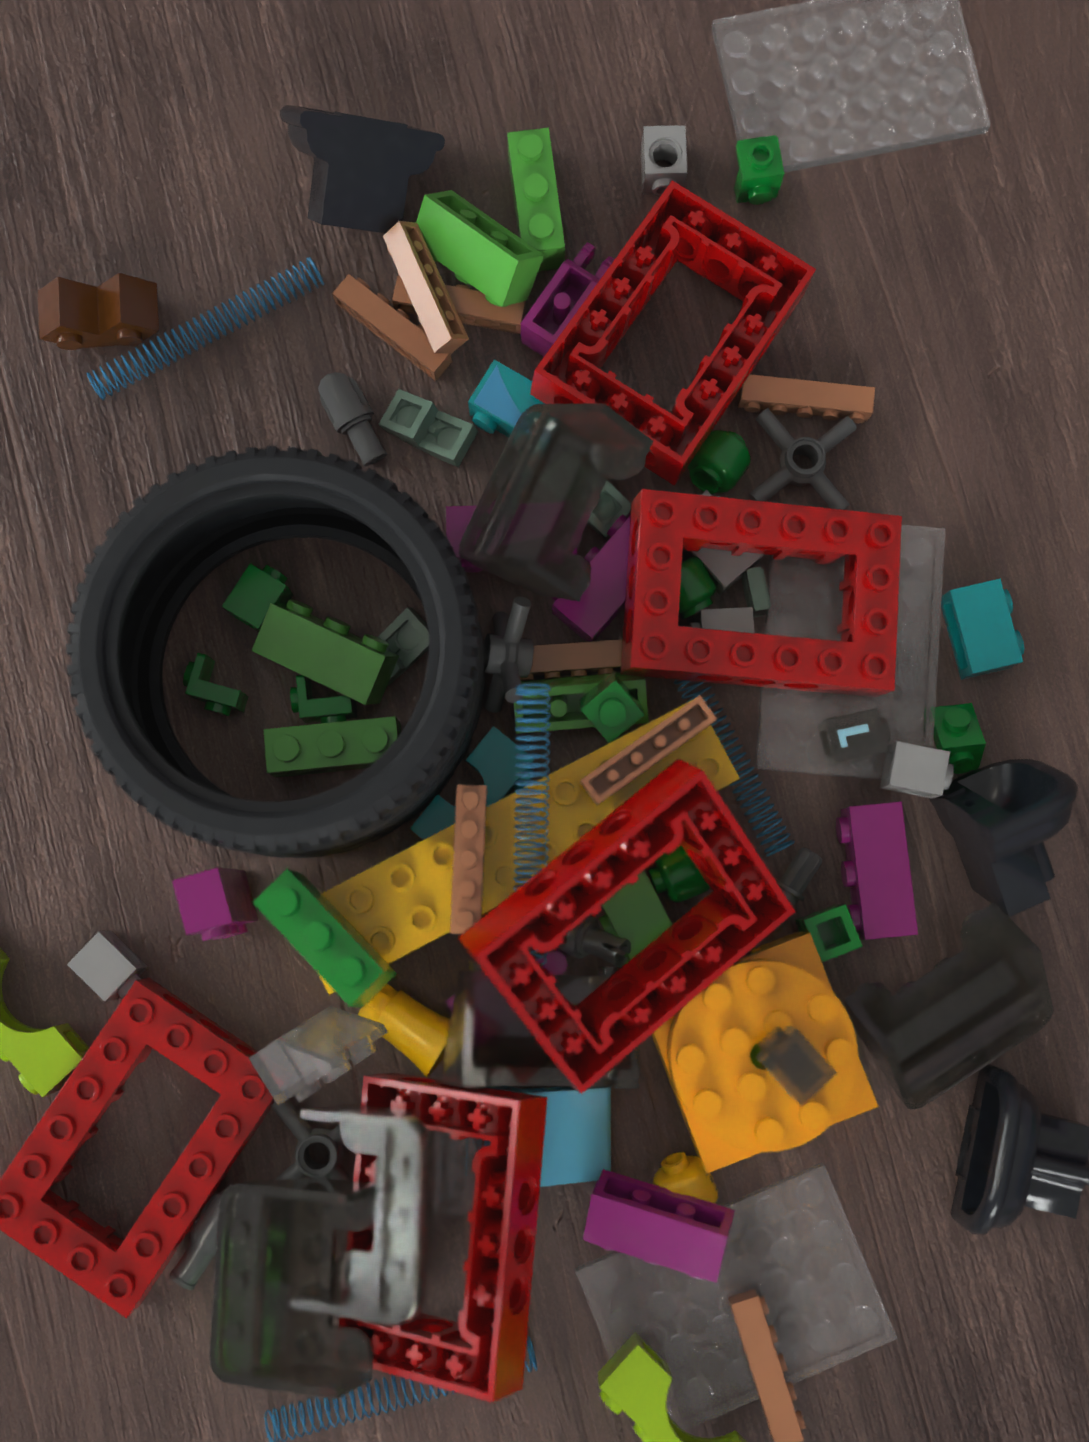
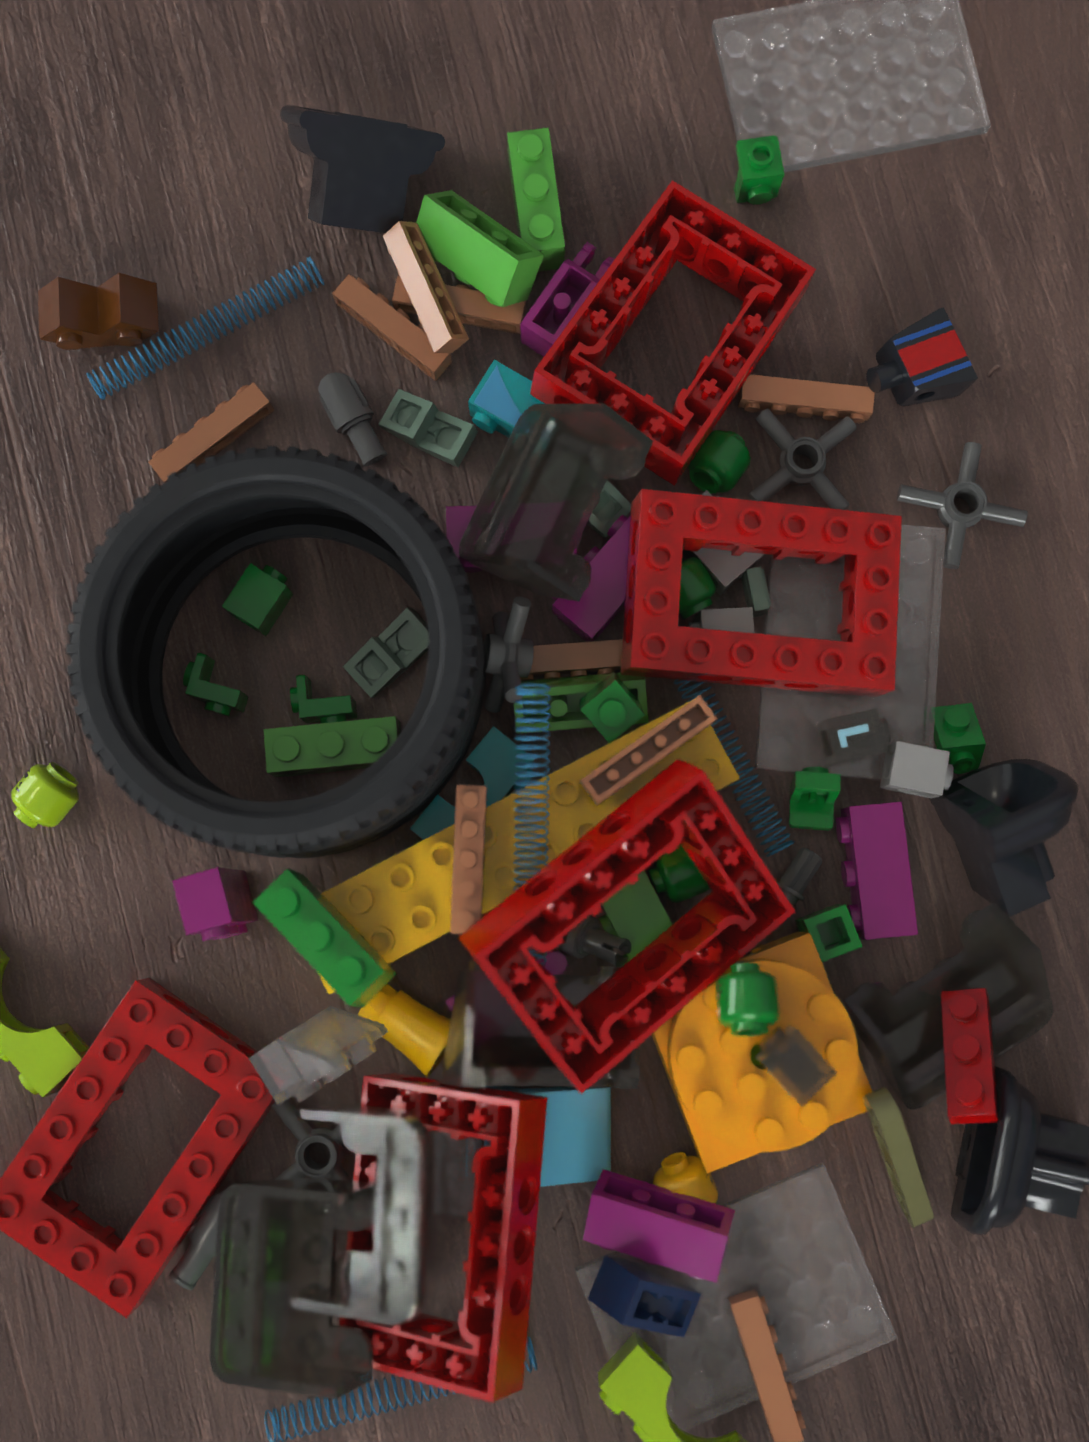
(45, 795): none -> lime head
(107, 966): light grey brick -> none
(213, 432): none -> nougat piece
(326, 651): bright green brick -> none
(643, 1298): none -> dark blue arch
(663, 144): light grey brick -> none
(747, 1000): none -> green head
(813, 798): none -> green bracket
(898, 1156): none -> olive beam
(923, 363): none -> black torso
(969, 1056): none -> red plate
(972, 494): none -> dark grey bar
(982, 629): teal brick -> none

